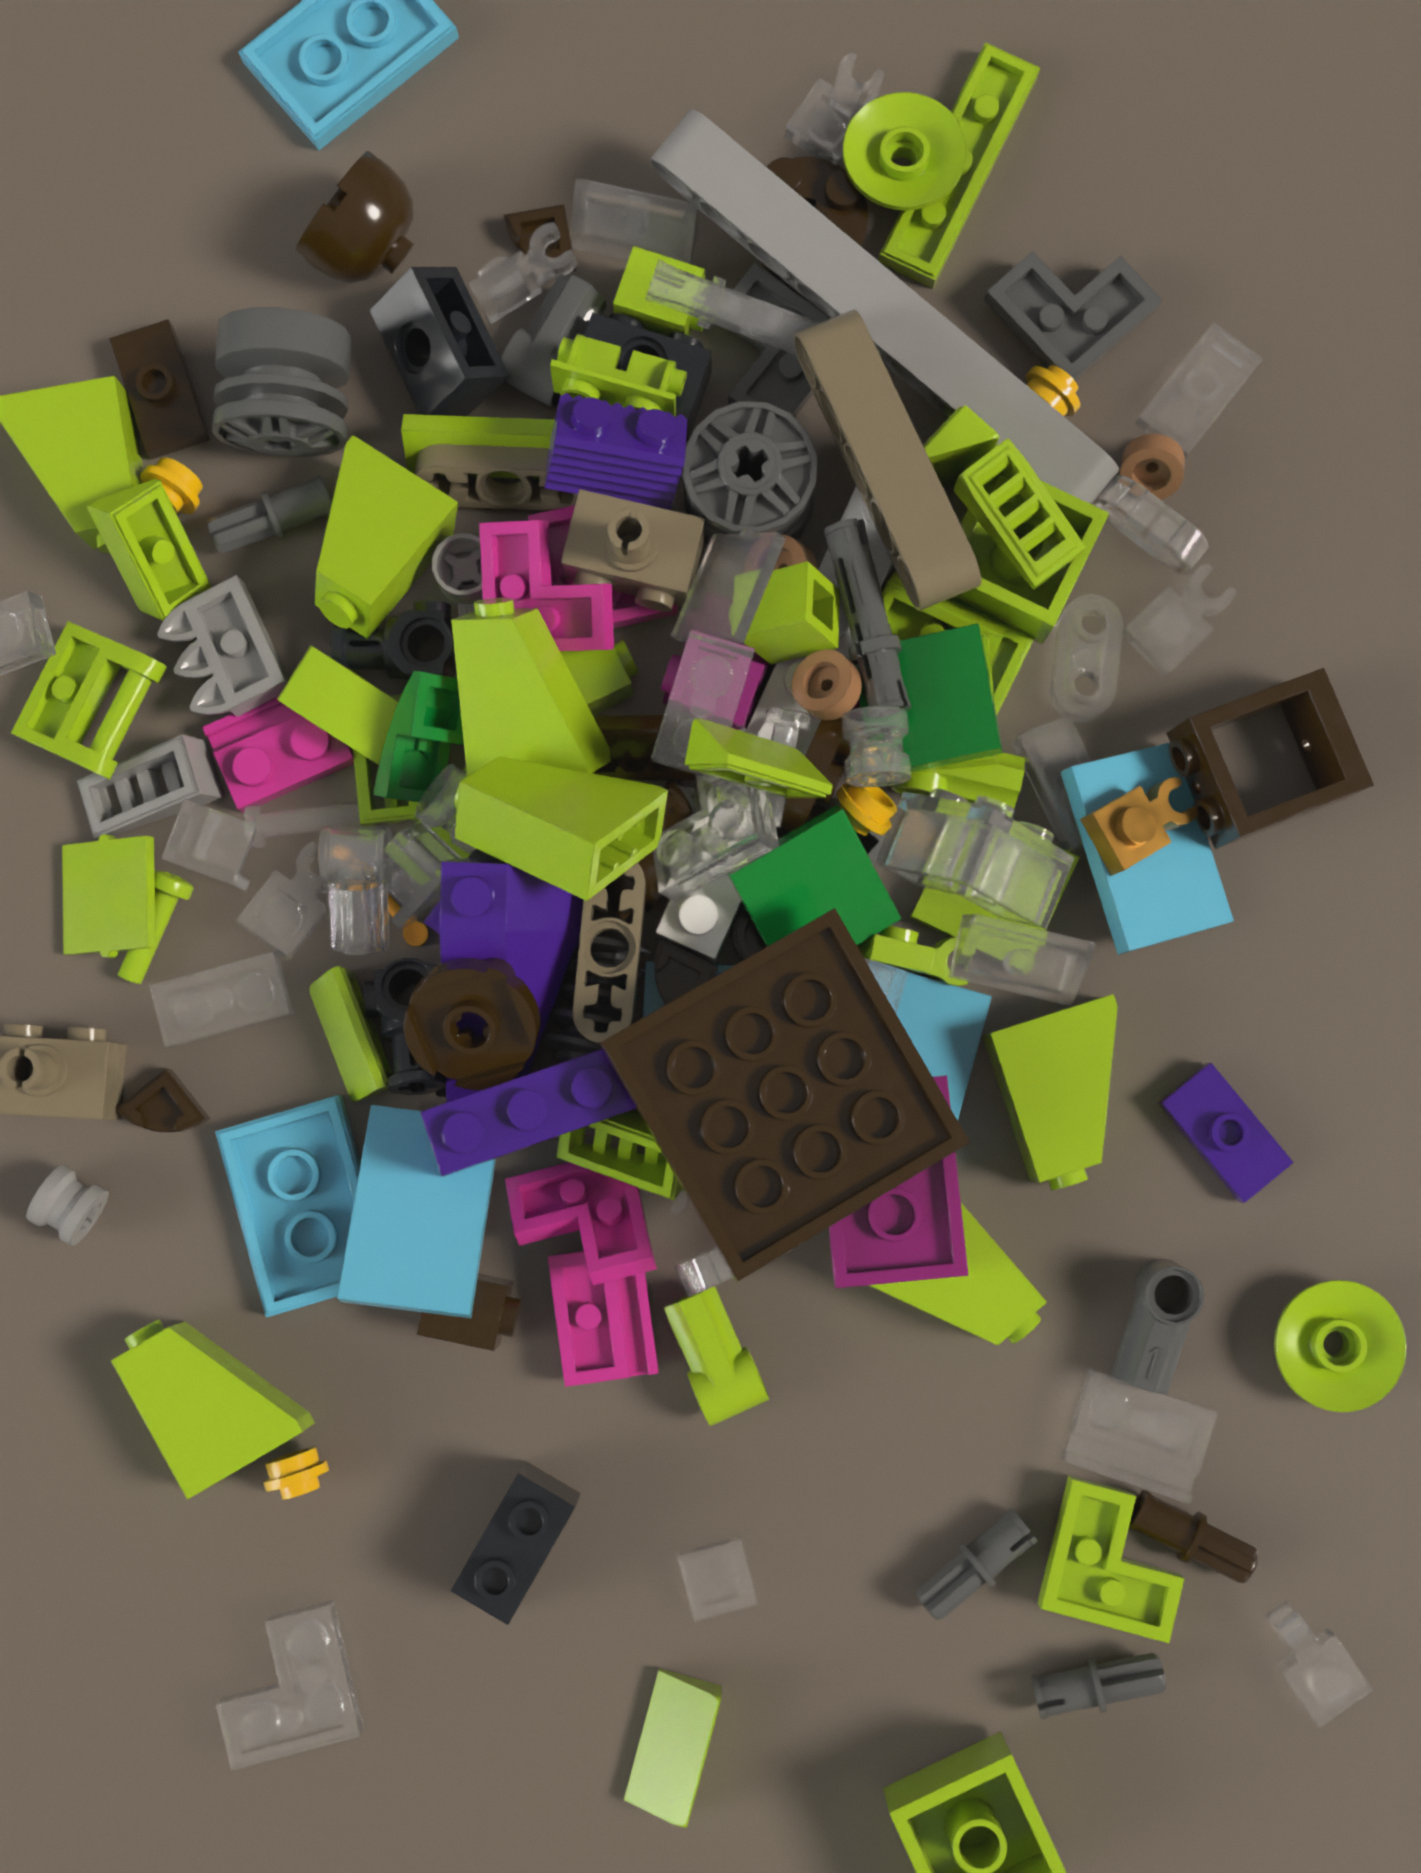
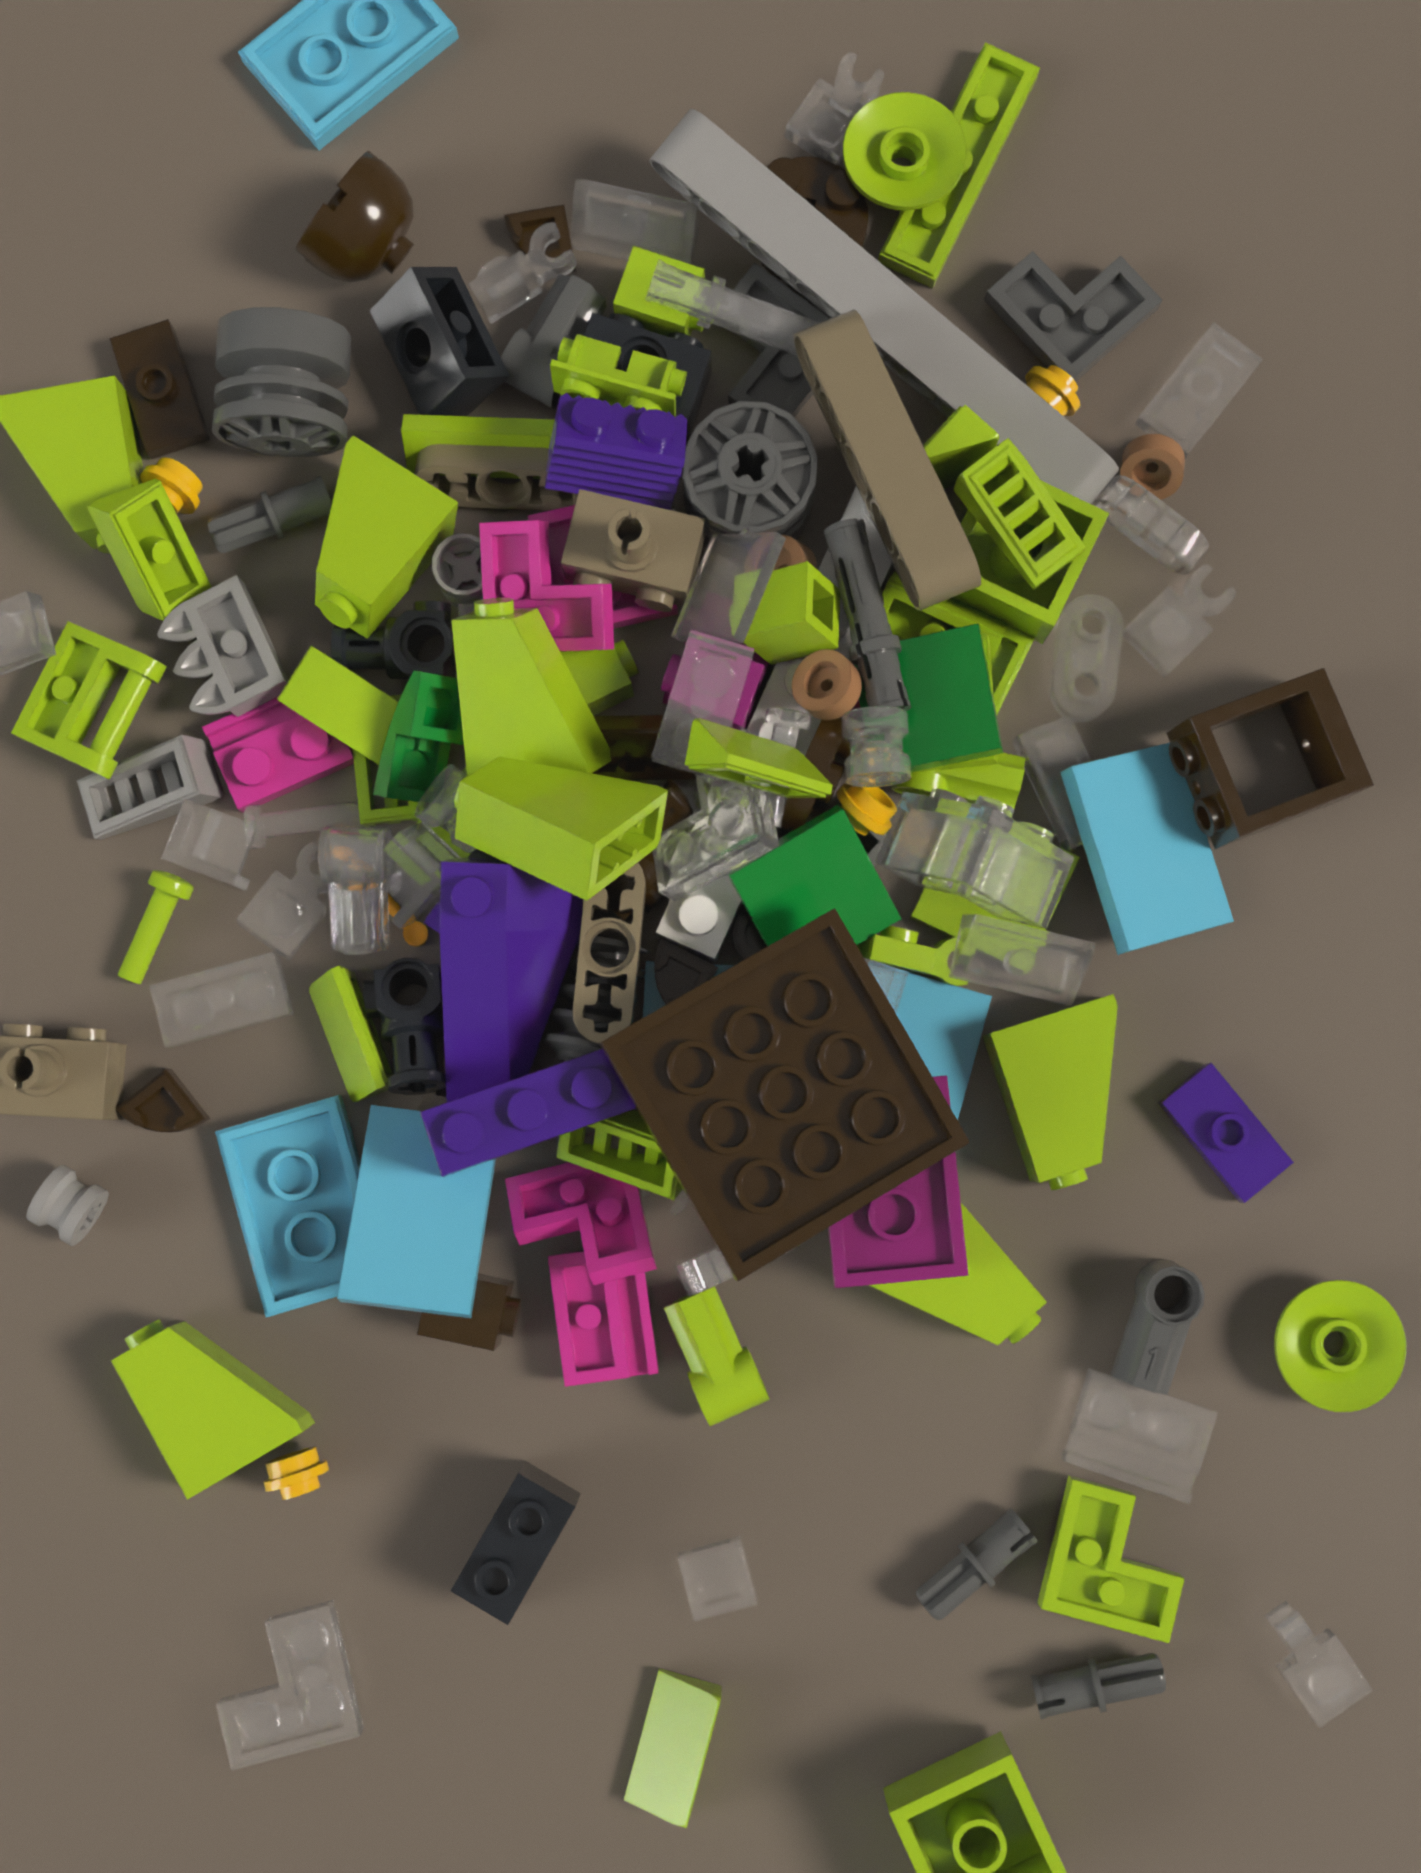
(108, 896): lime piece -> none
(487, 990): dark brown plate -> none
(1135, 825): pearl gold plate -> none
(1193, 1537): dark brown axle -> none

